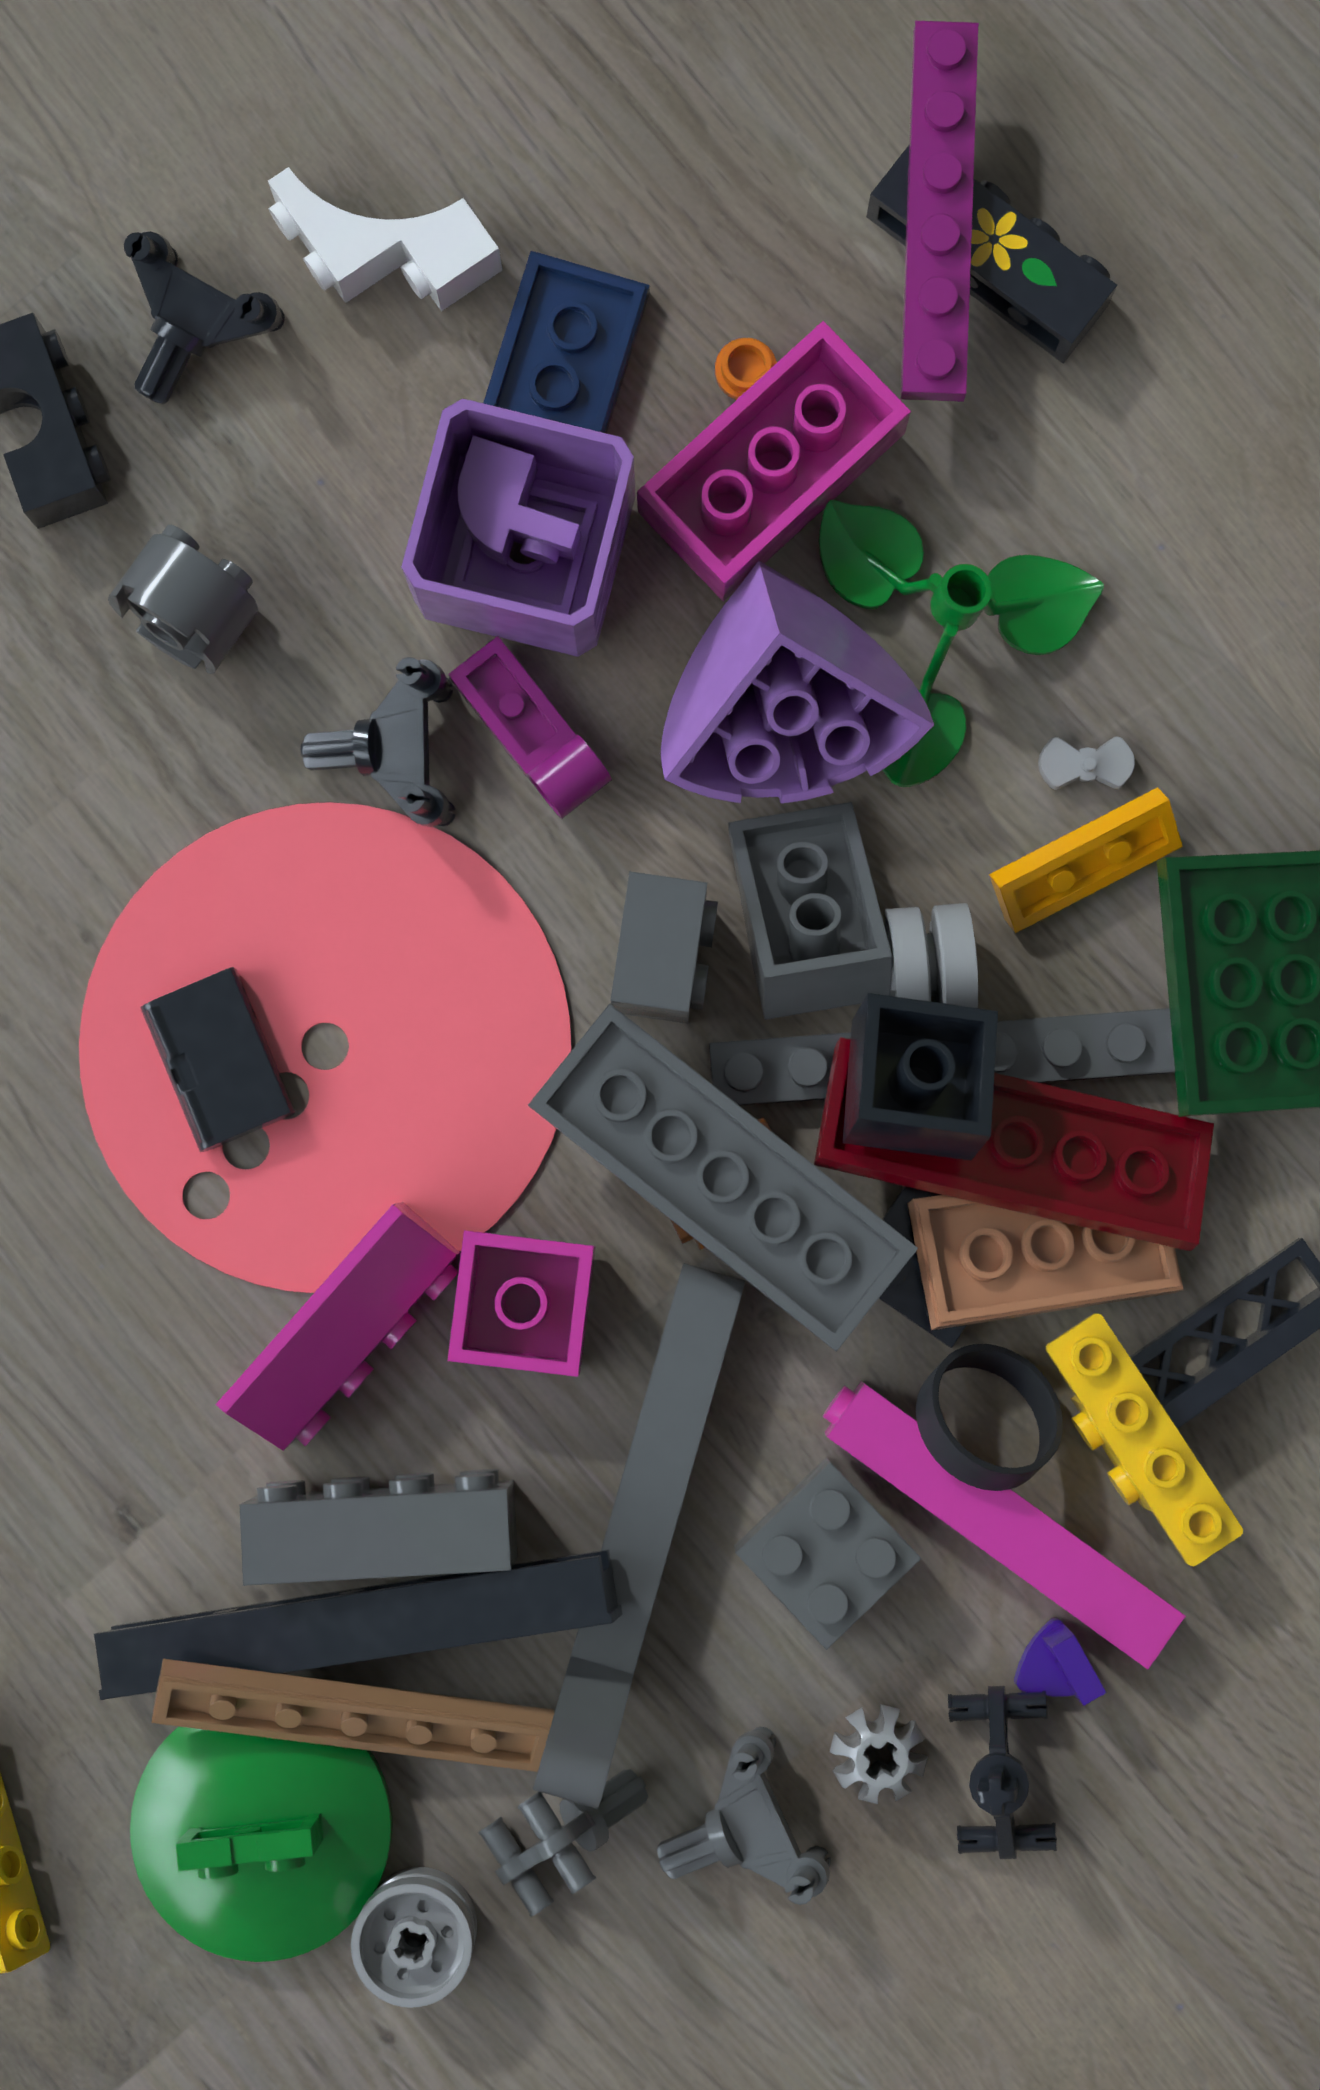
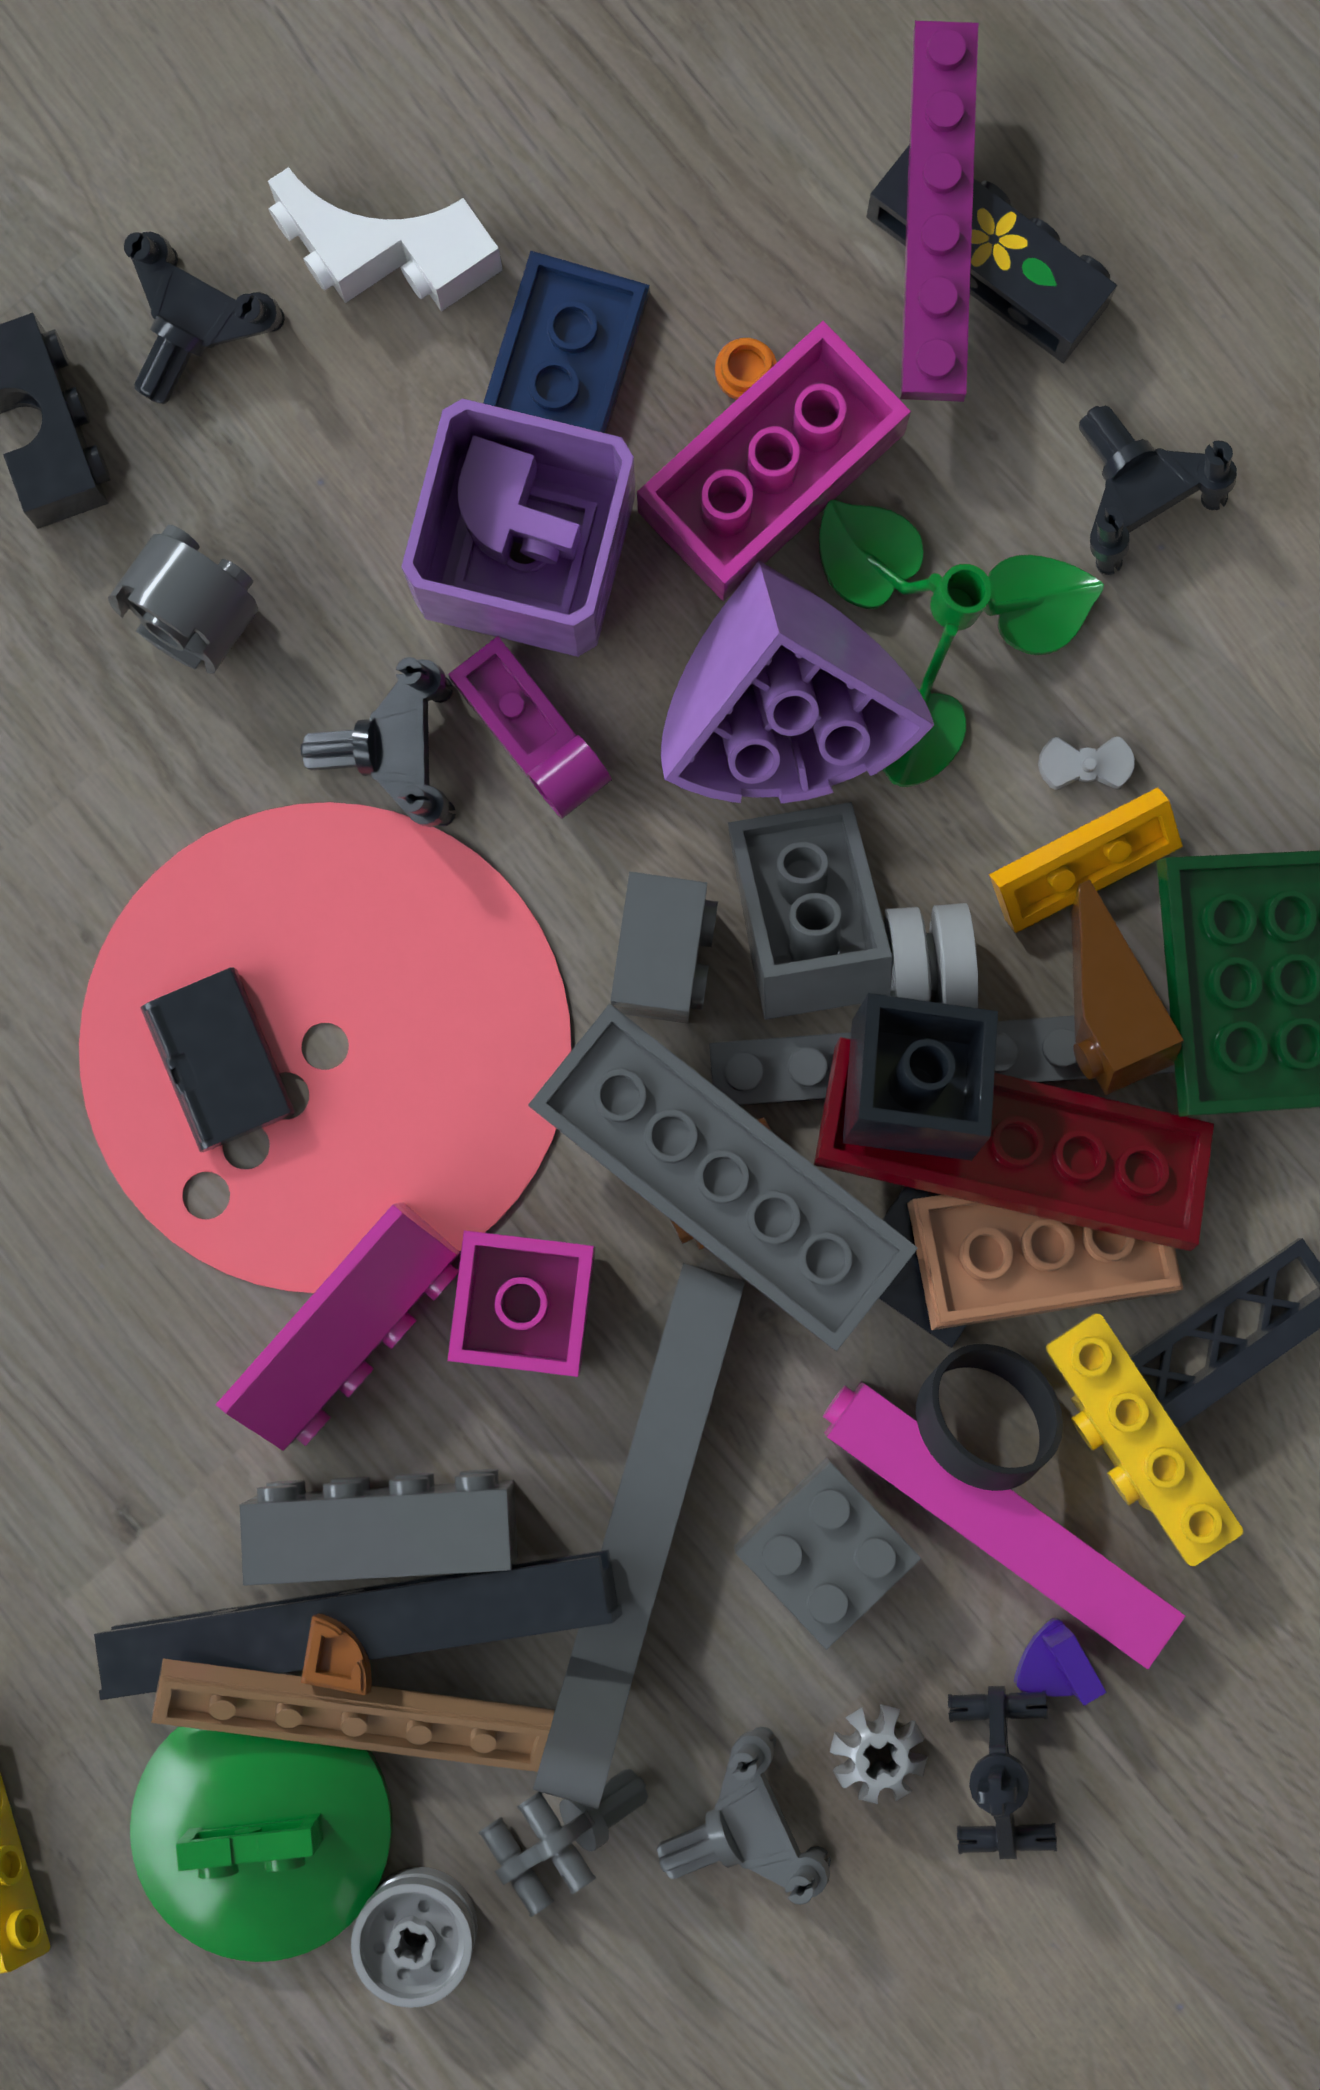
(336, 1658): none -> dark orange tile
(1117, 1014): none -> reddish brown slope
(1146, 482): none -> black axle

